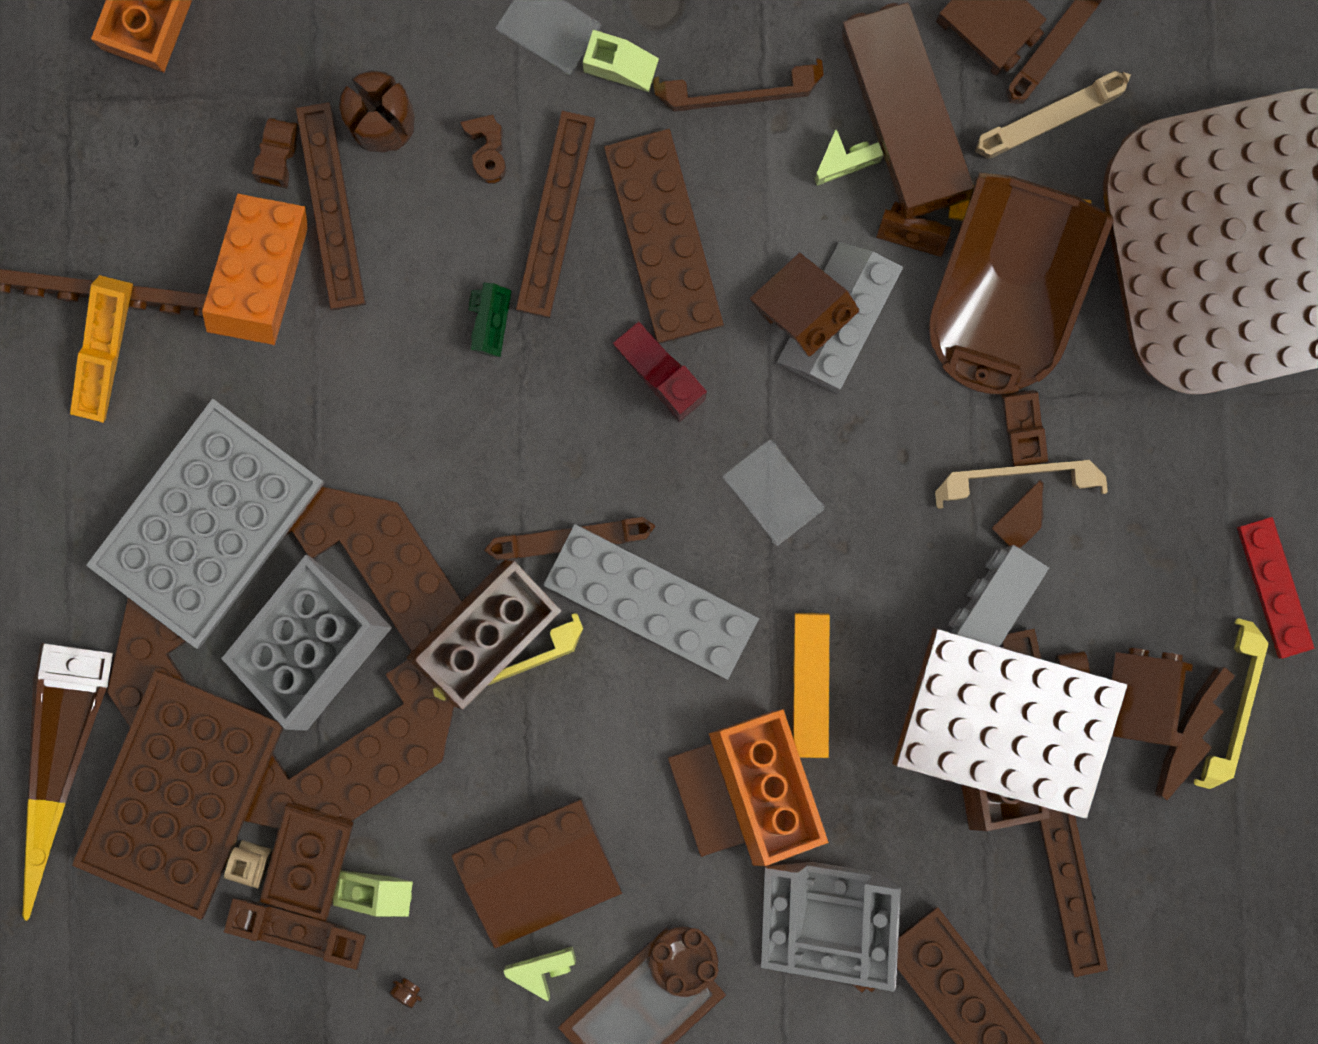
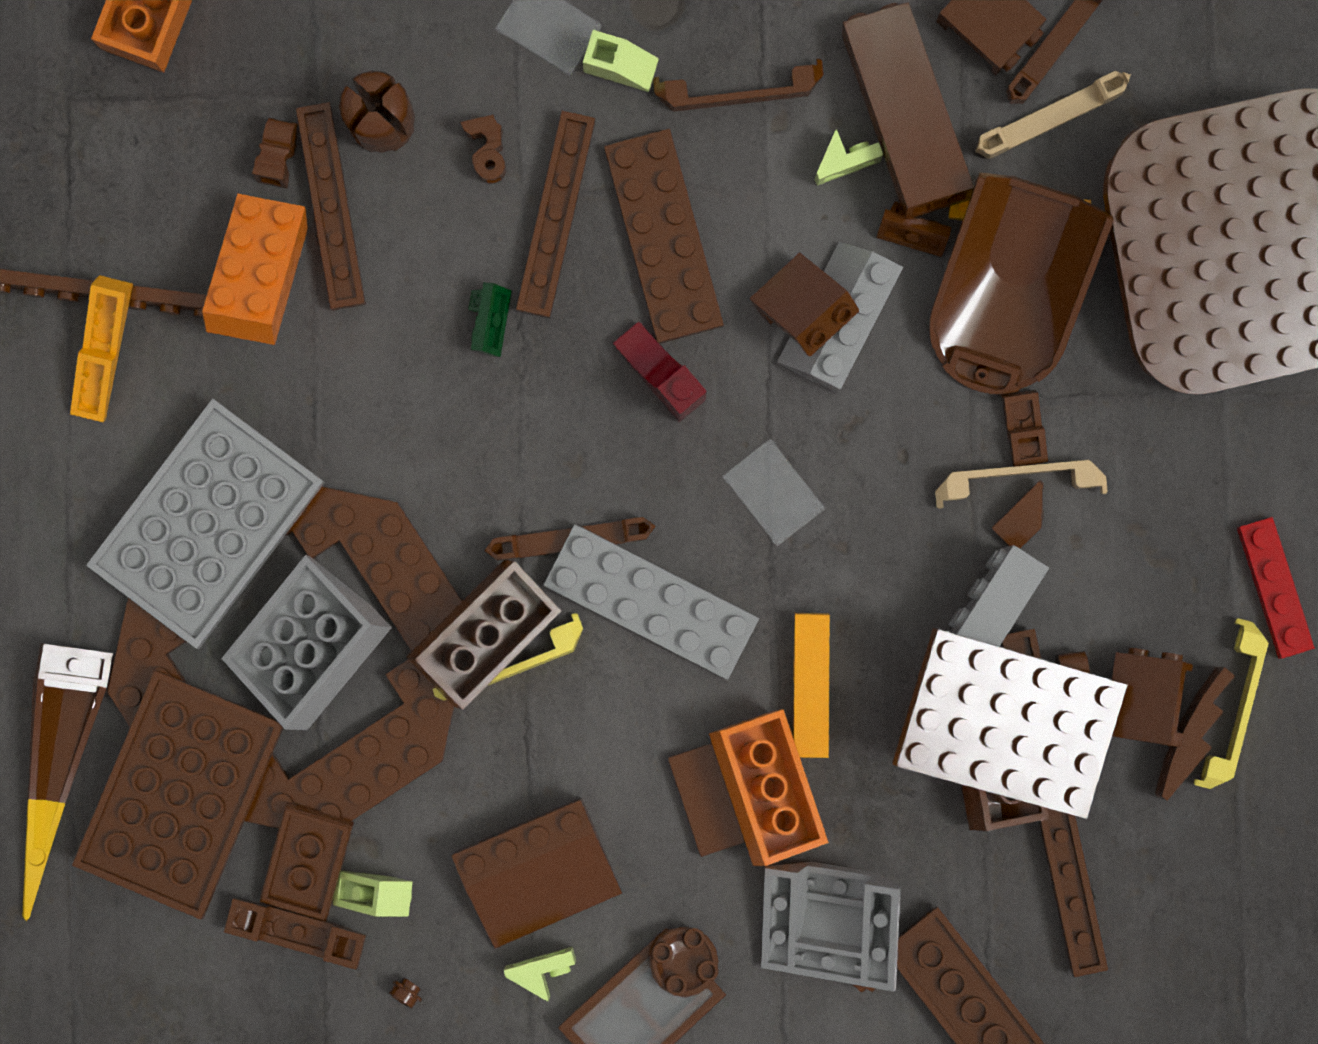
(248, 864): tan leg -> none

